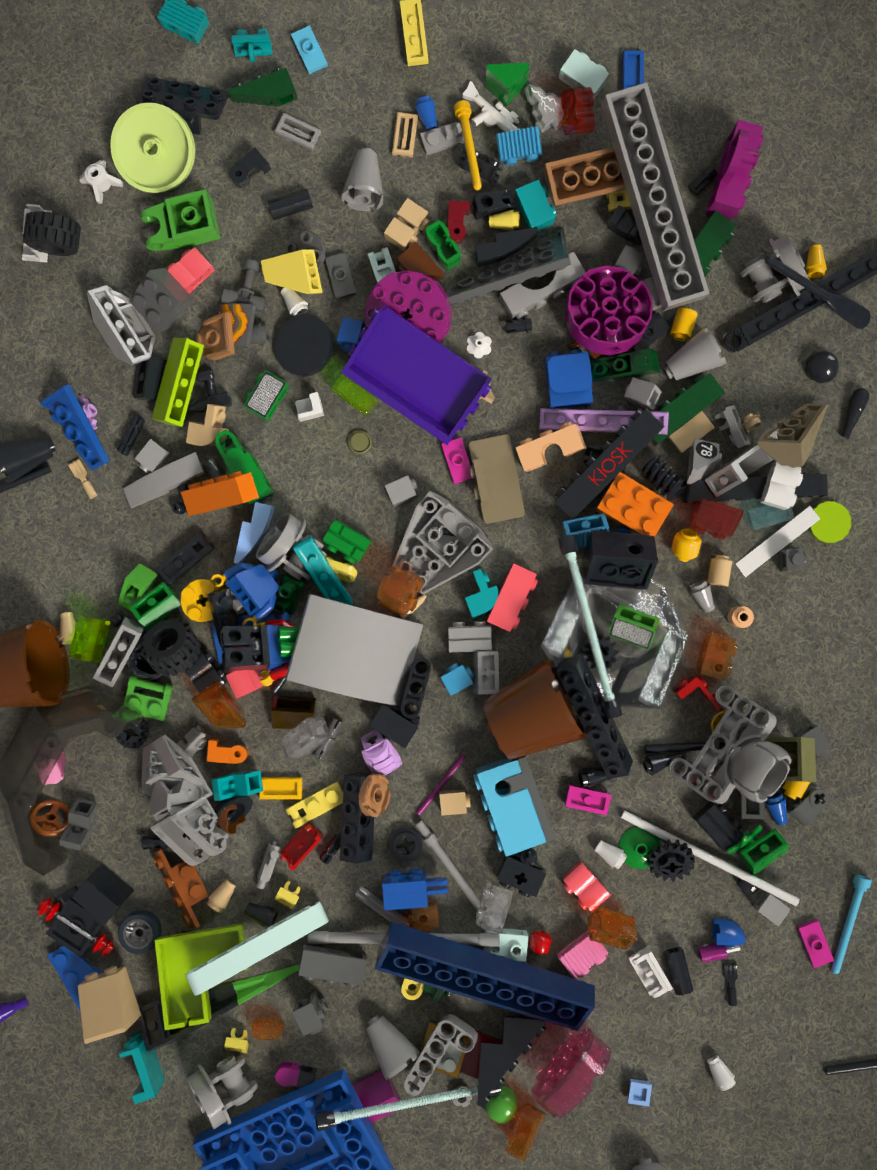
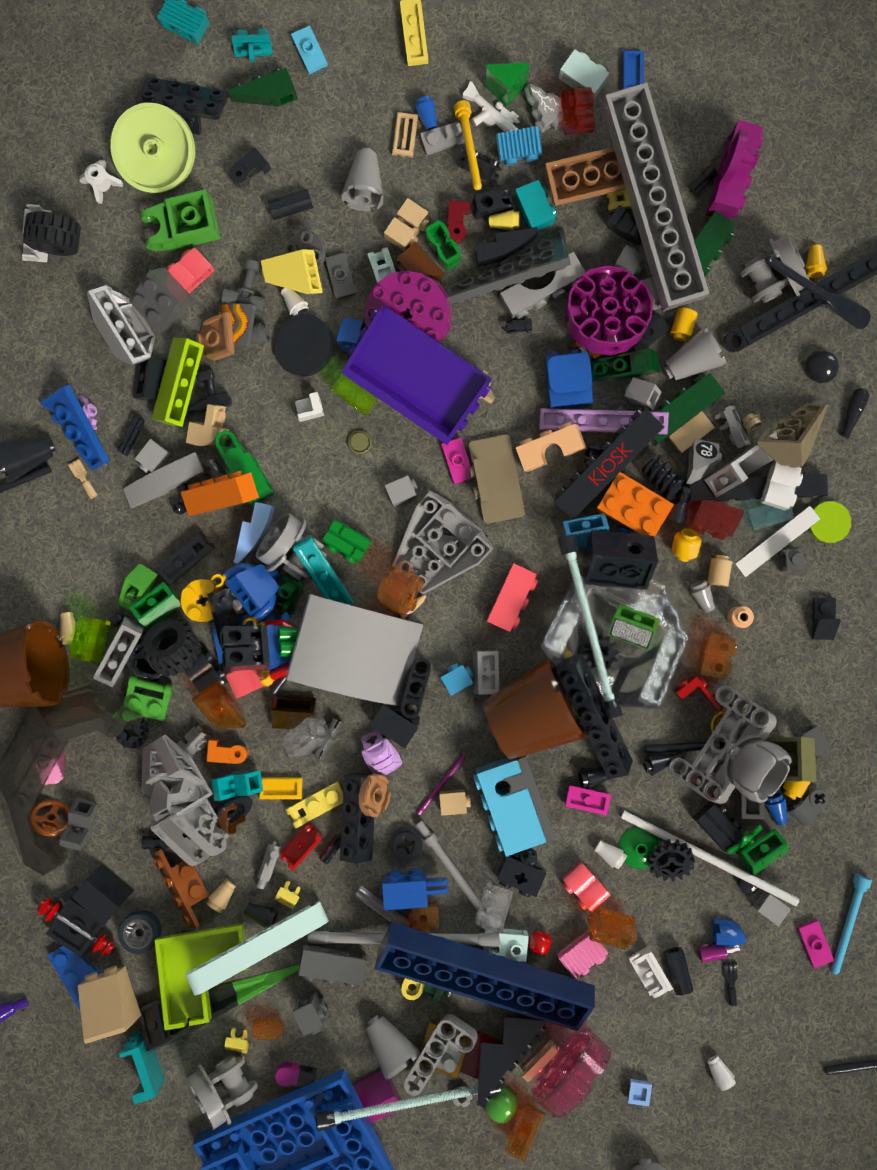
(266, 395): brick -> none
(317, 132): light grey tile -> none
(345, 572): light yellow plate -> none
(469, 638): light grey brick -> none
(476, 349): white plant -> none
(483, 600): teal brick -> none
(539, 1060): none -> tile
(678, 513): none -> black cone
(824, 619): none -> black slope

